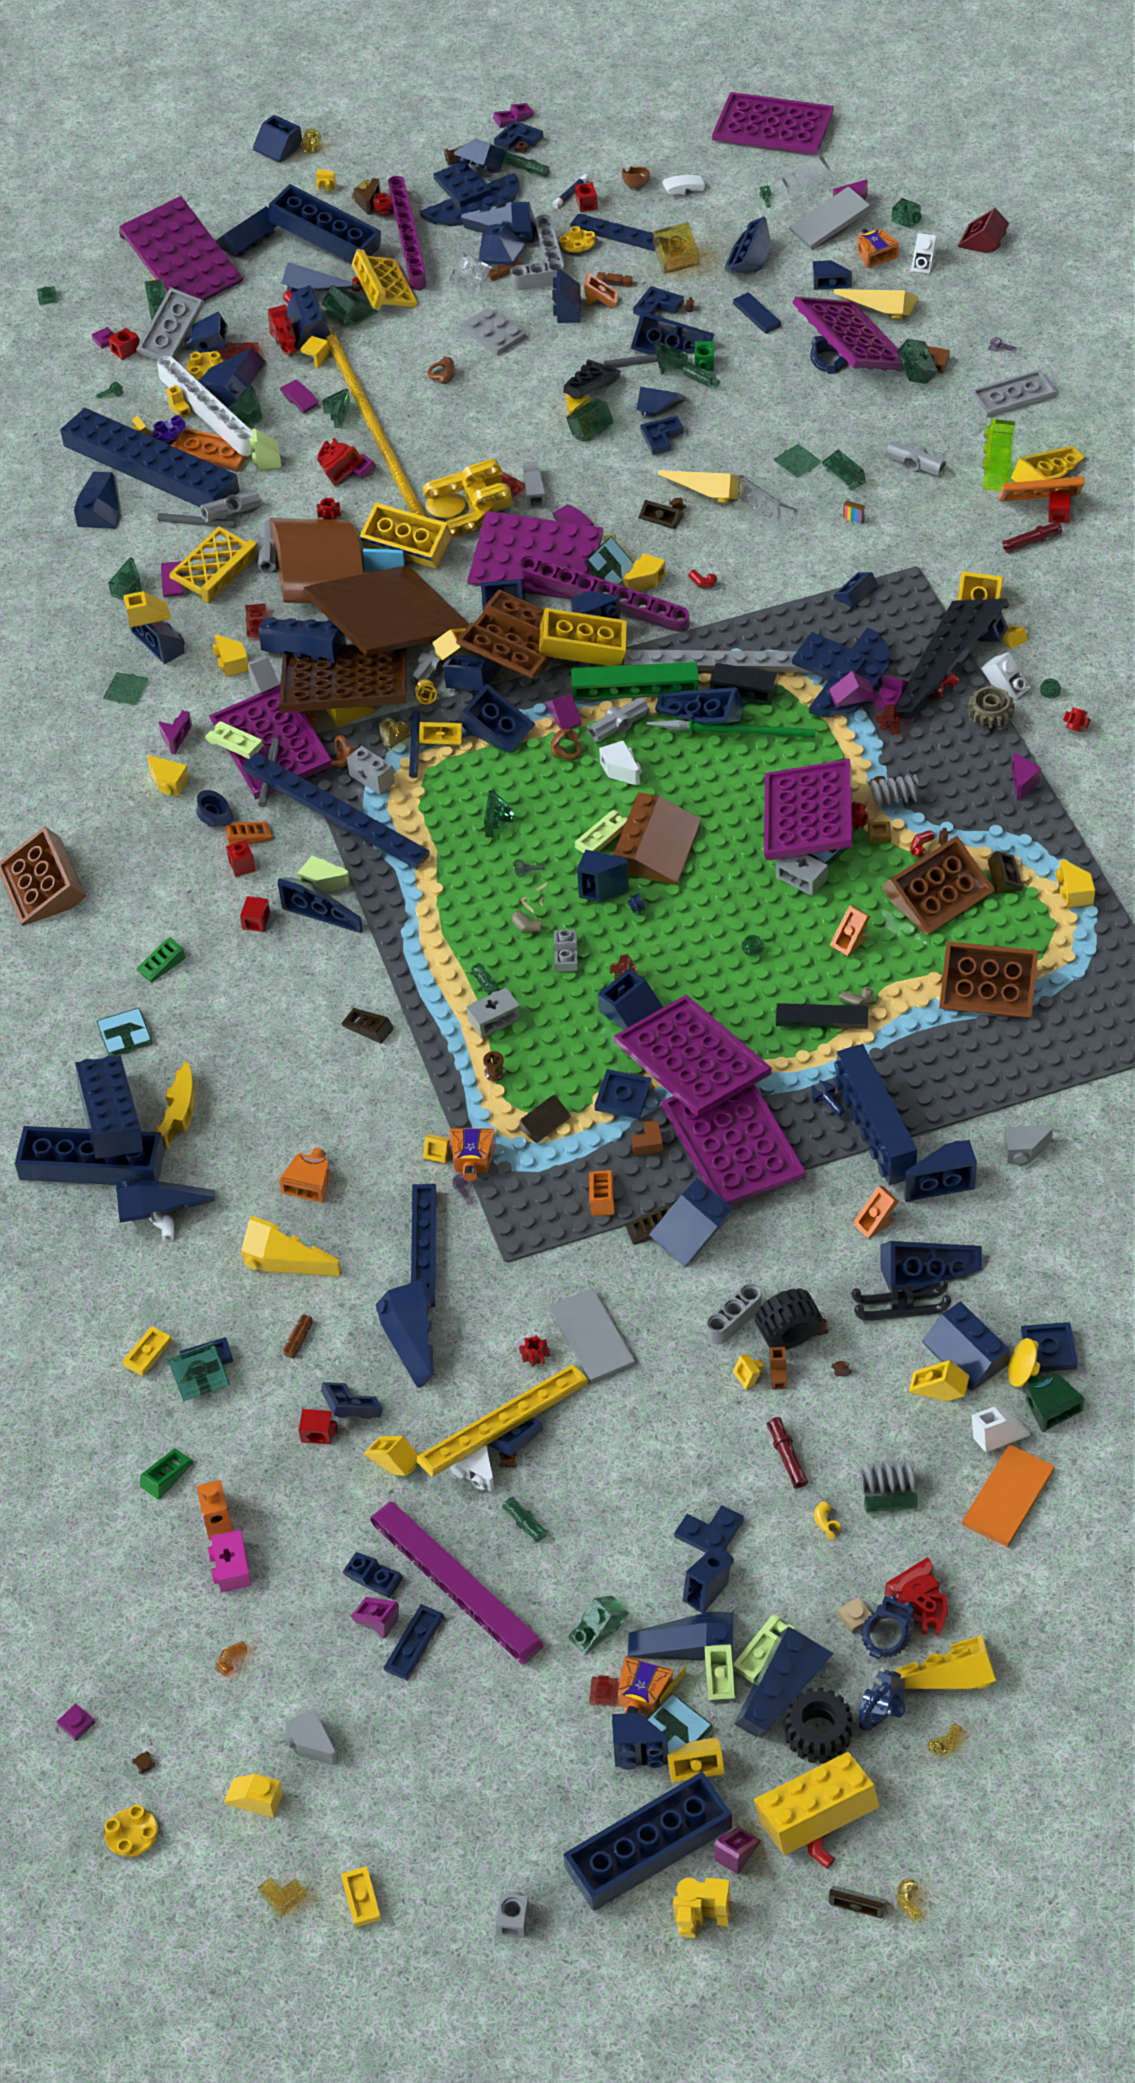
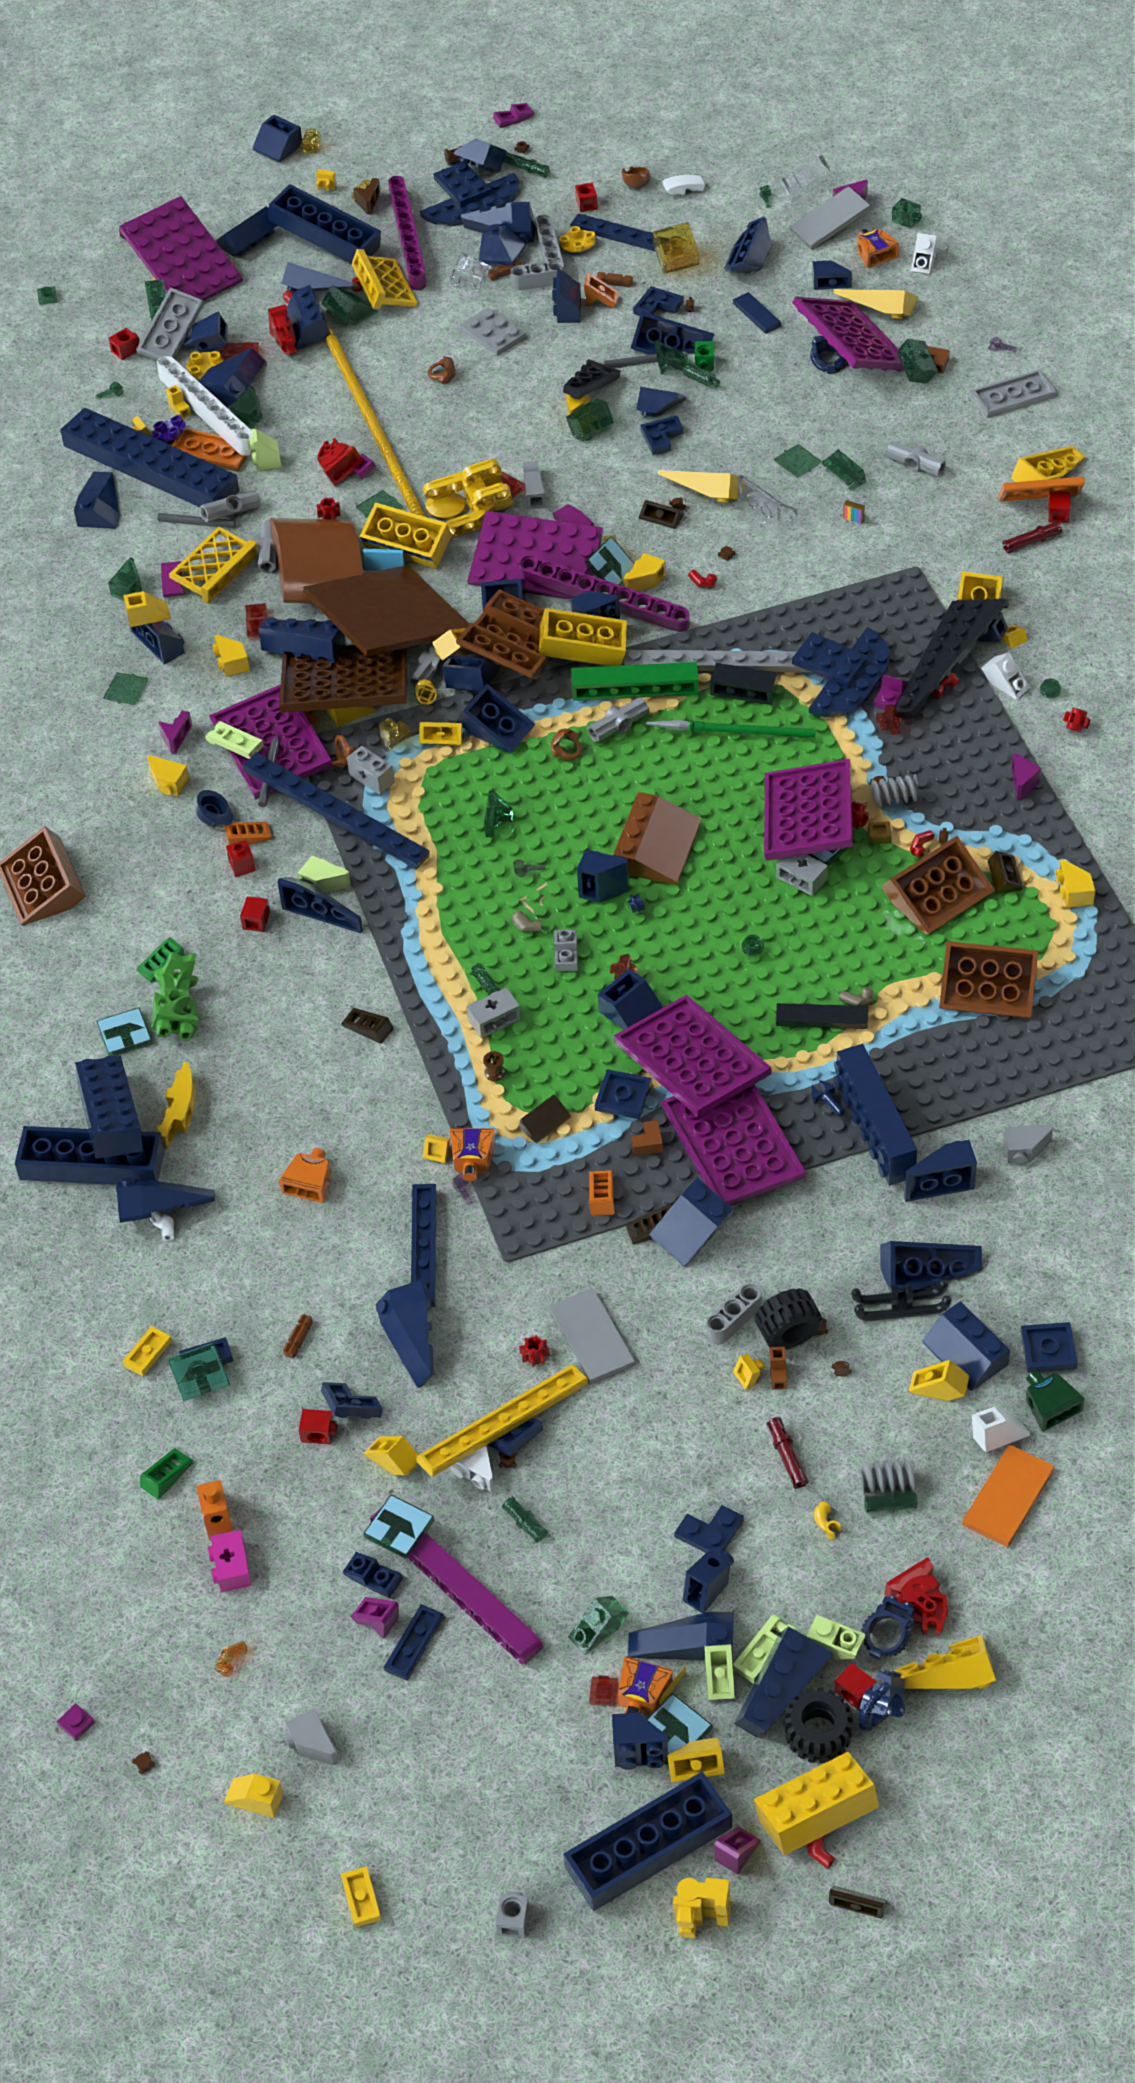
(101, 337): magenta plate -> none
(131, 1831): yellow dish -> none
(175, 998): none -> bright green hips
(262, 675): light grey slope -> none
(275, 1252): yellow wedge -> none
(282, 1899): clear yellow piece -> none
(299, 395): magenta slope -> none
(317, 348): yellow panel -> none
(337, 406): clear green slope -> none
(381, 498): none -> clear green piece
(382, 204): red gear -> none
(399, 1526): none -> tile
(414, 745): dark blue bar -> none
(518, 132): dark blue plate -> none
(564, 711): magenta slope -> none
(569, 192): bar -> none
(602, 832): yellowish green plate -> none
(619, 763): white slope -> none
(703, 706): dark blue wedge -> none
(726, 553): none -> reddish brown piece
(773, 123): magenta plate -> none
(836, 1638): none -> yellowish green slope
(850, 931): orange slope -> none
(852, 690): magenta slope -> none
(853, 1684): none -> red brick
(854, 1614): tan plate -> none
(856, 588): dark blue slope -> none
(876, 1212): orange slope -> none
(905, 1896): clear yellow arm -> none
(948, 1743): clear yellow arm -> none
(985, 232): dark red slope -> none
(991, 706): dark tan gear -> none
(998, 454): clear neon green wedge -> none
(1023, 1362): yellow dish -> none

